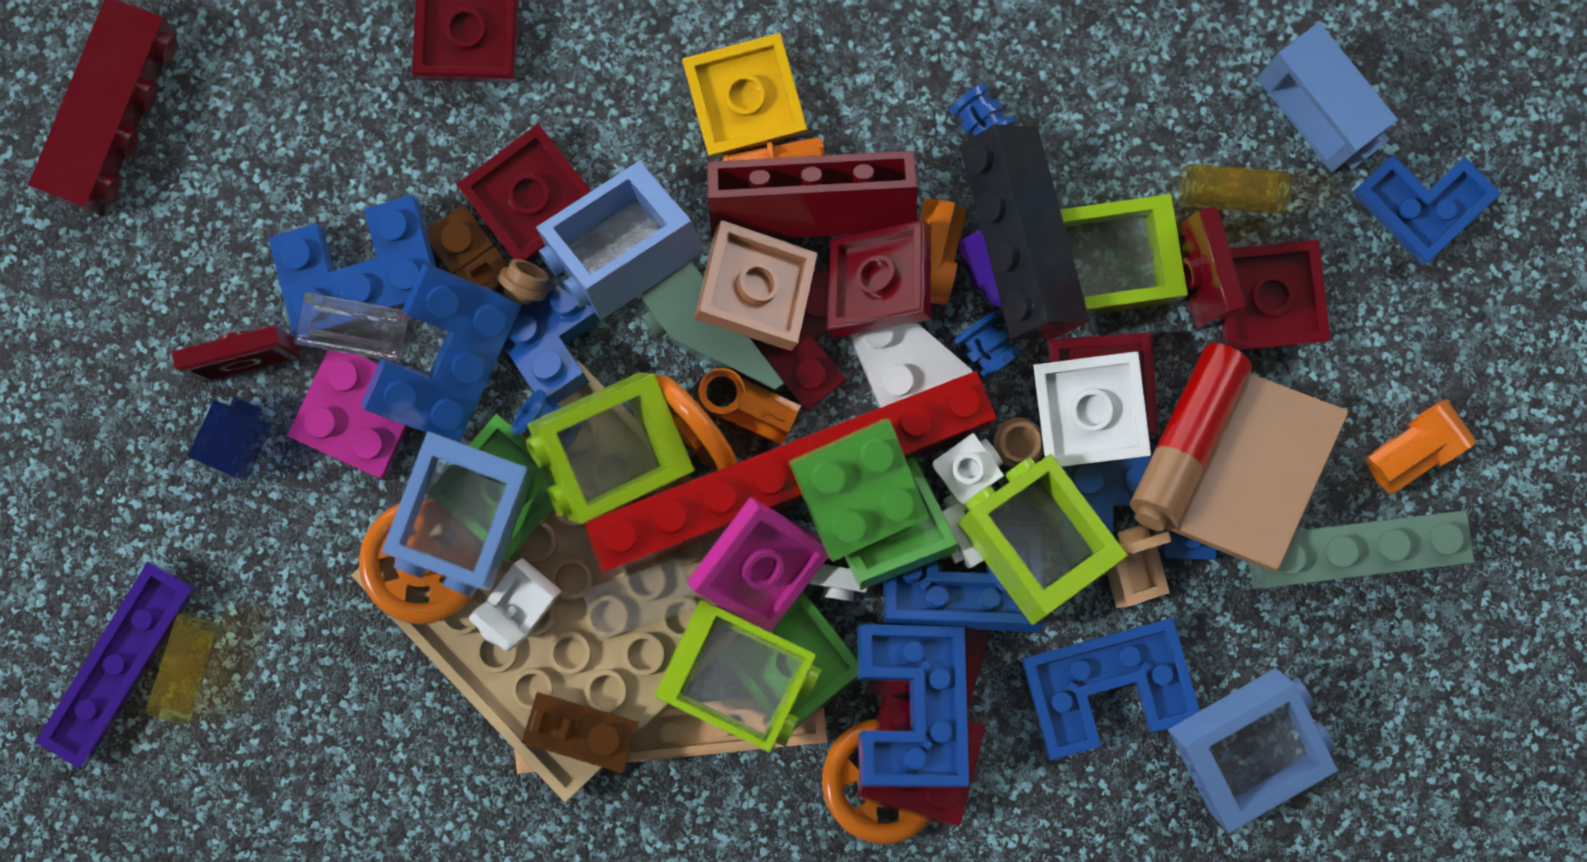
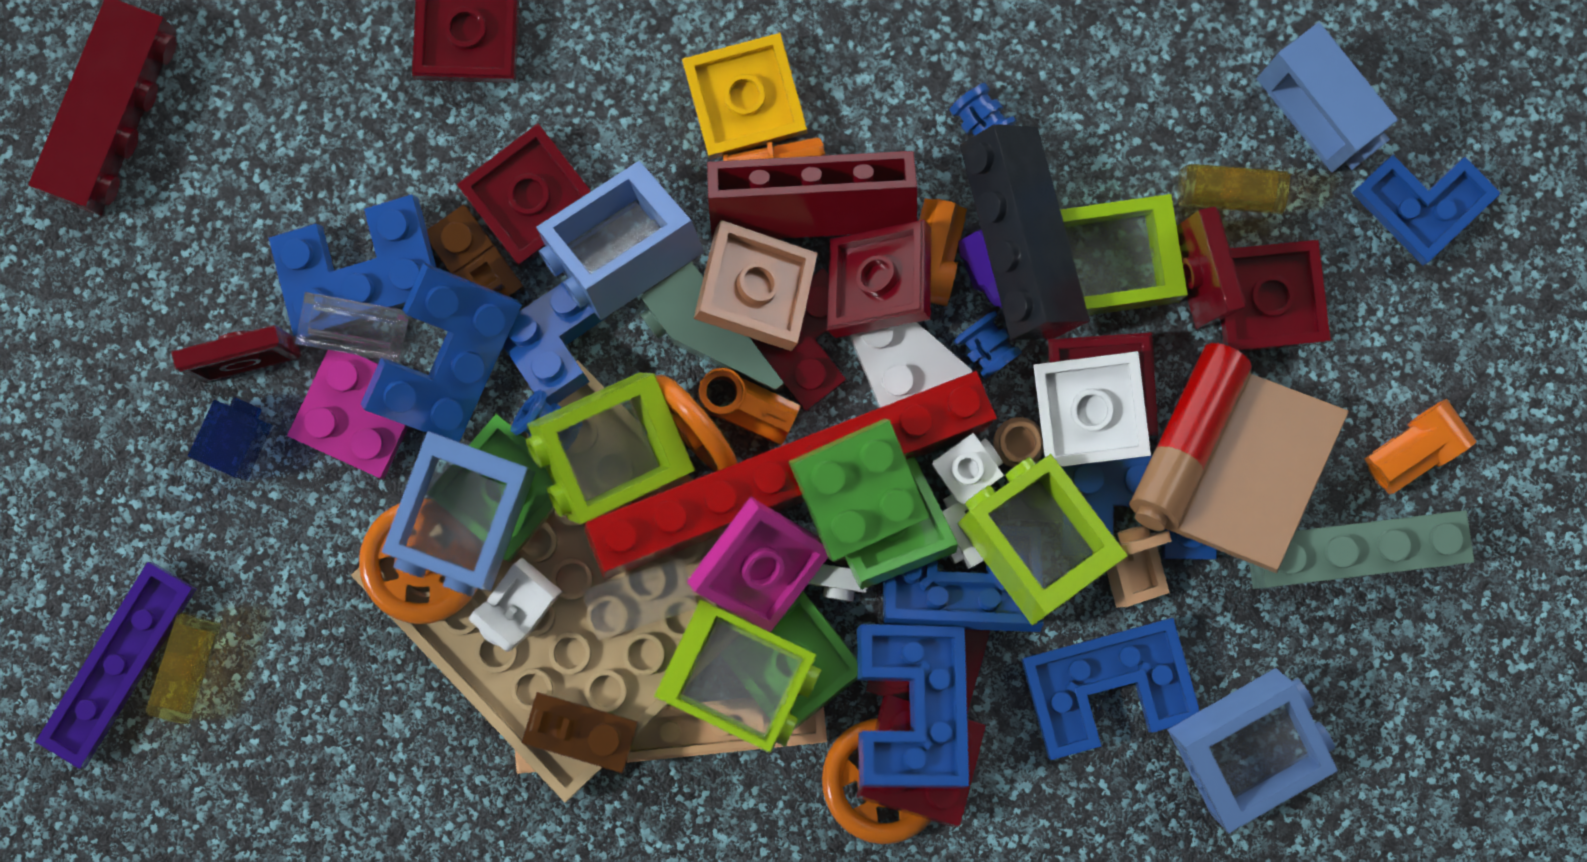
(524, 281): medium nougat plate -> none

